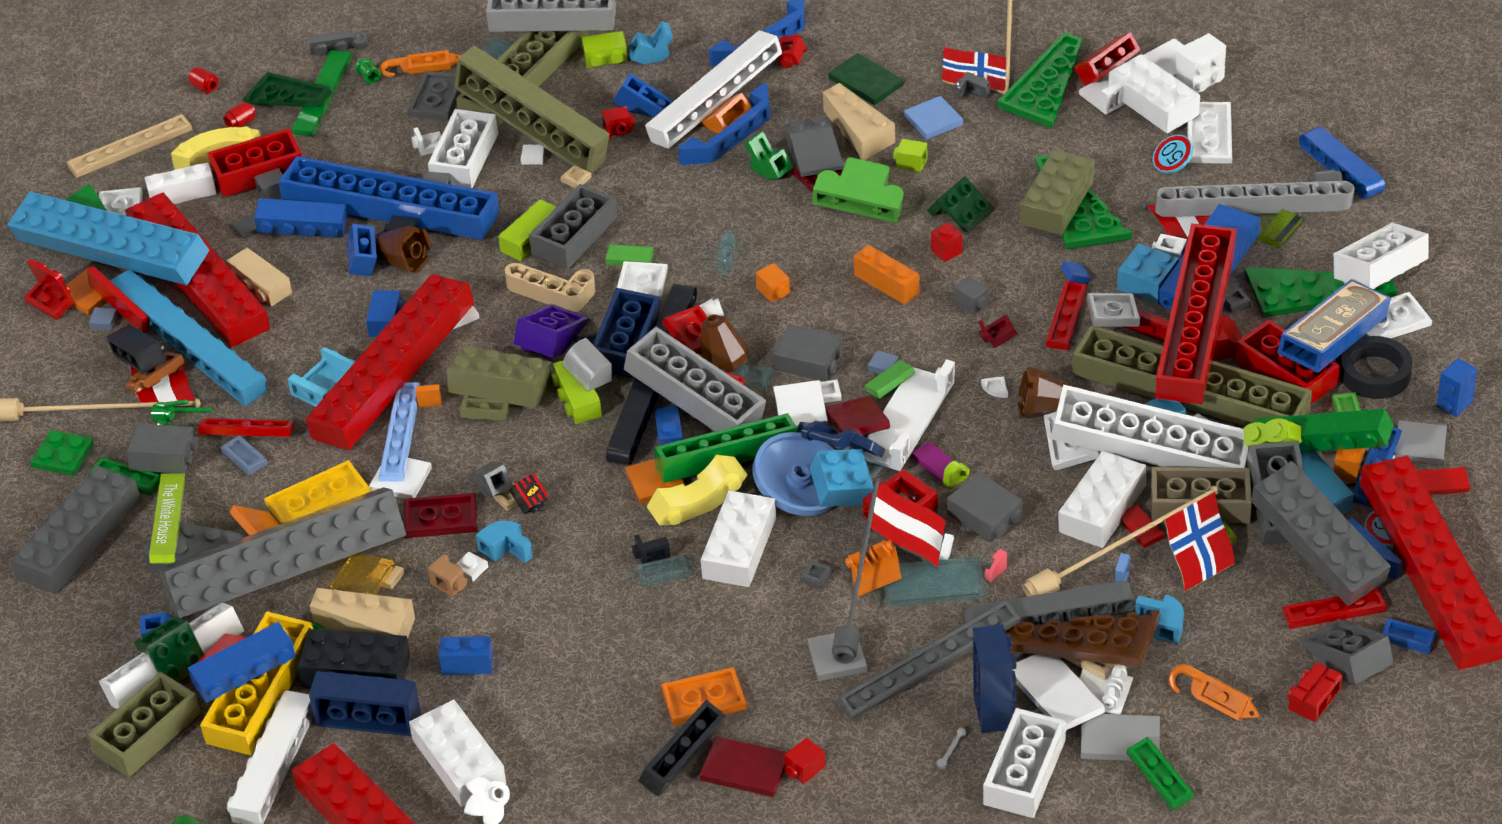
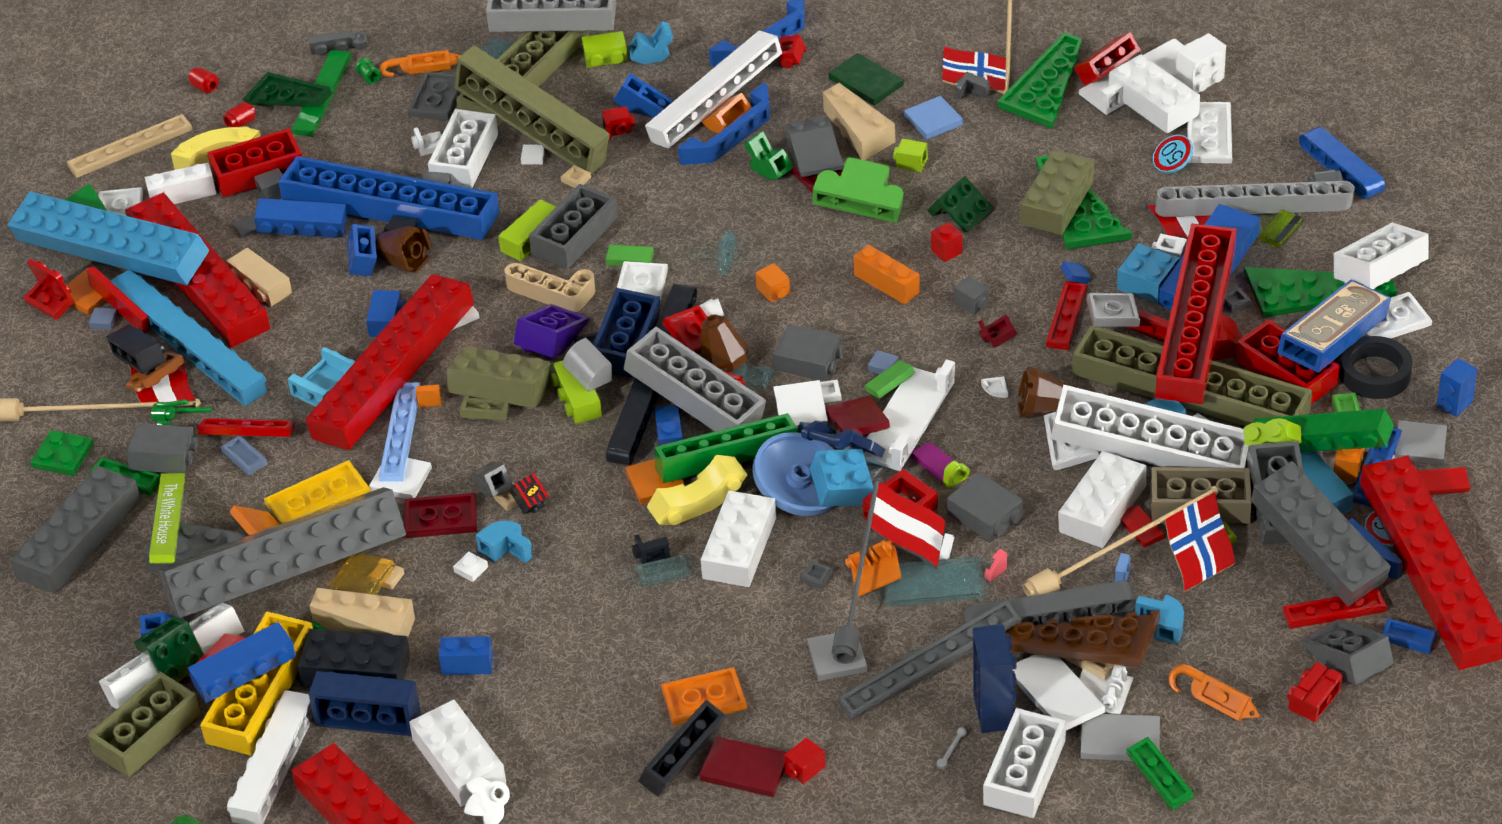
(447, 576): medium nougat brick -> none

